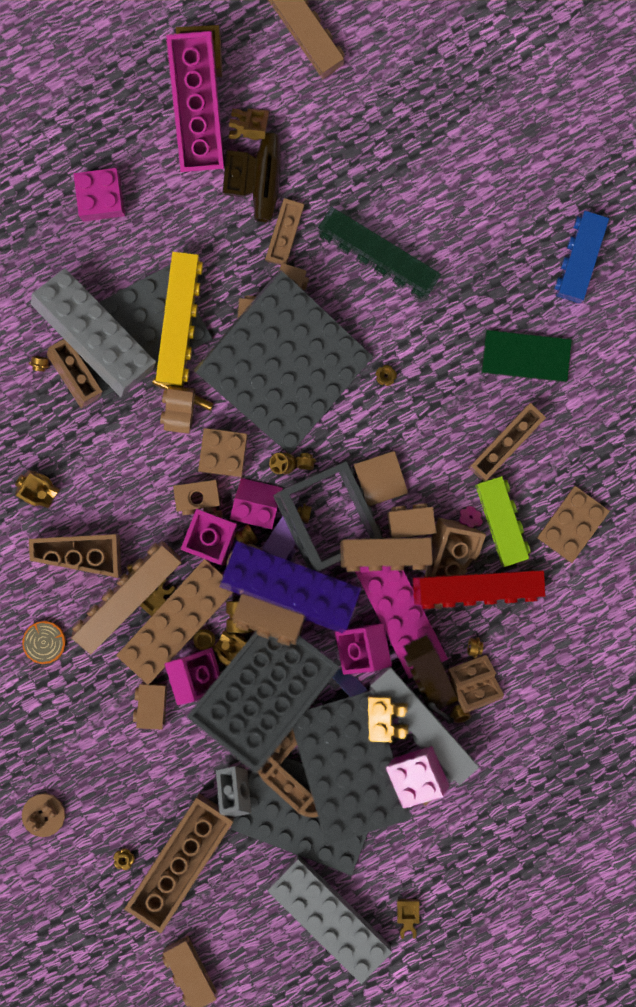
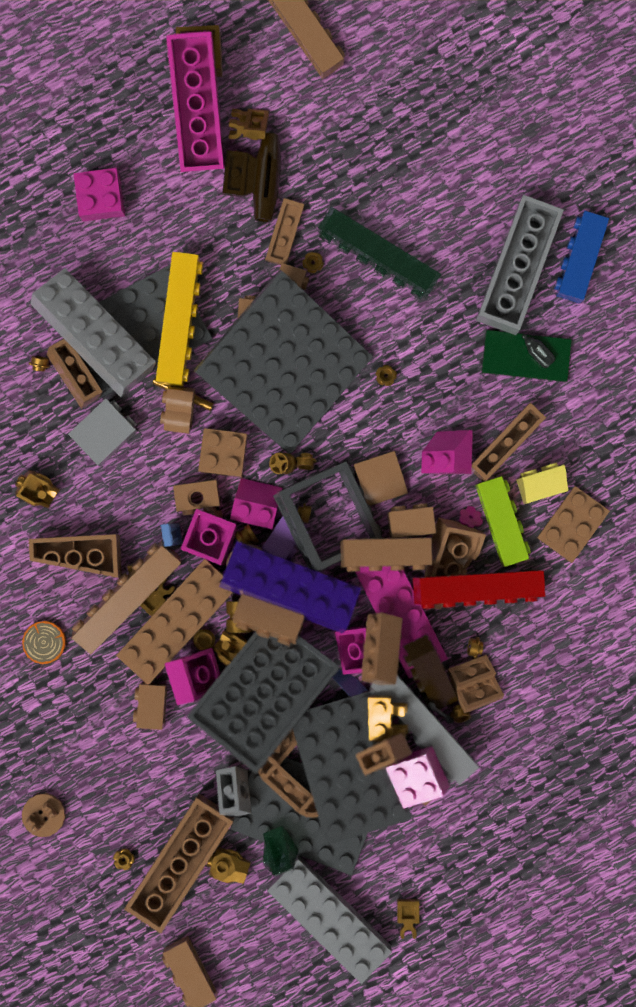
(103, 431): none -> light grey brick
(171, 534): none -> medium blue plate
(228, 866): none -> pearl gold hand
(279, 851): none -> clear green slope
(309, 257): none -> pearl gold plate
(381, 649): none -> medium nougat brick
(383, 754): none -> medium nougat brick
(448, 453): none -> dark pink slope
(519, 265): none -> light grey brick
(539, 351): none -> pearl dark grey piece
(544, 484): none -> light yellow slope

